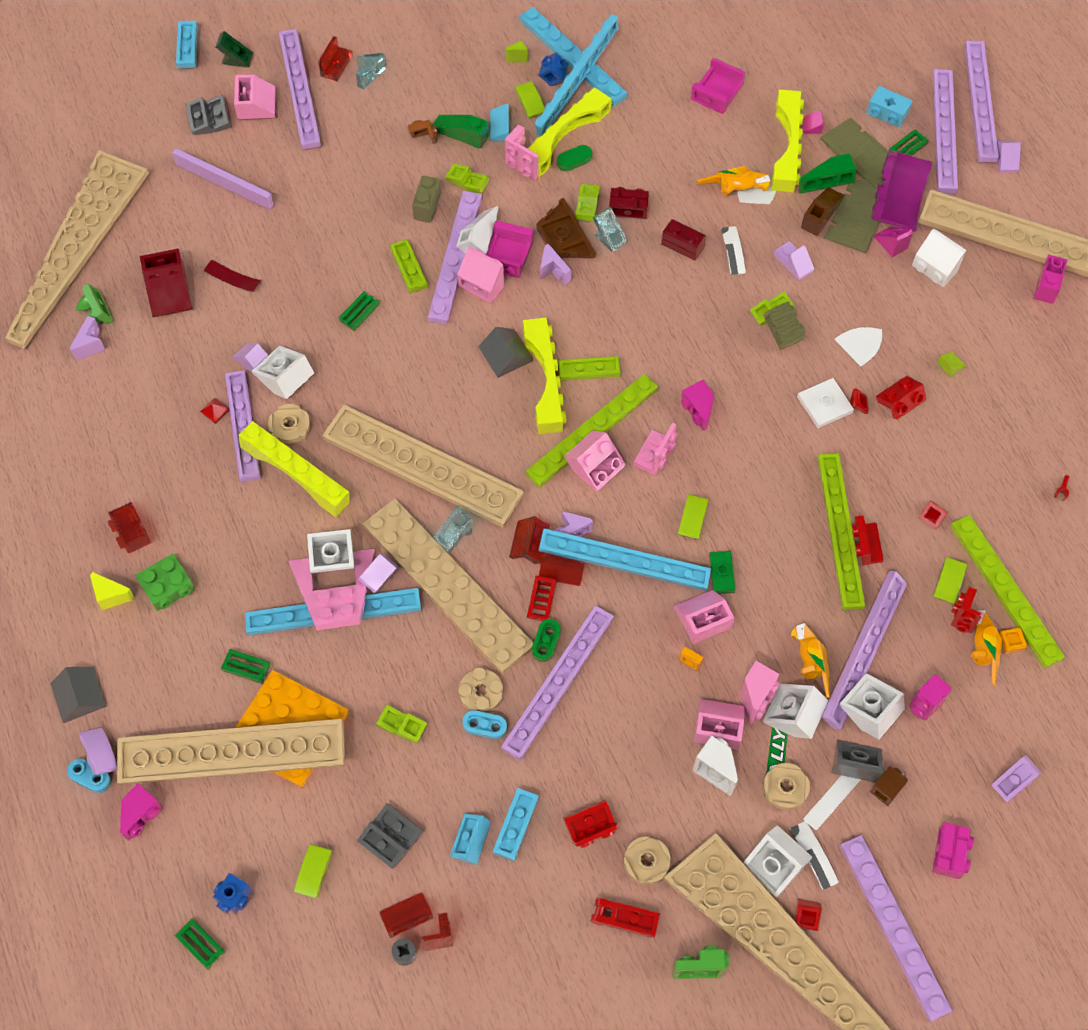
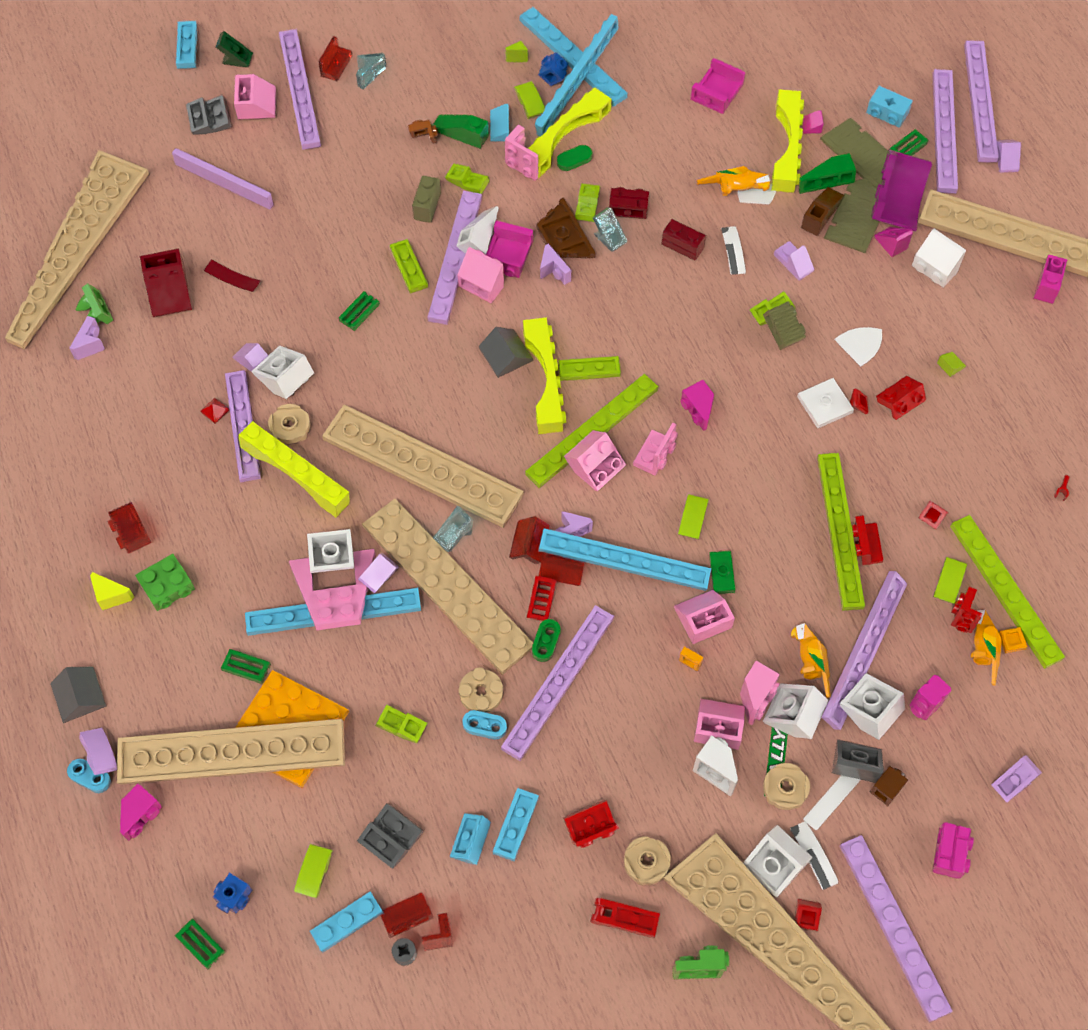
(346, 922): none -> medium azure plate

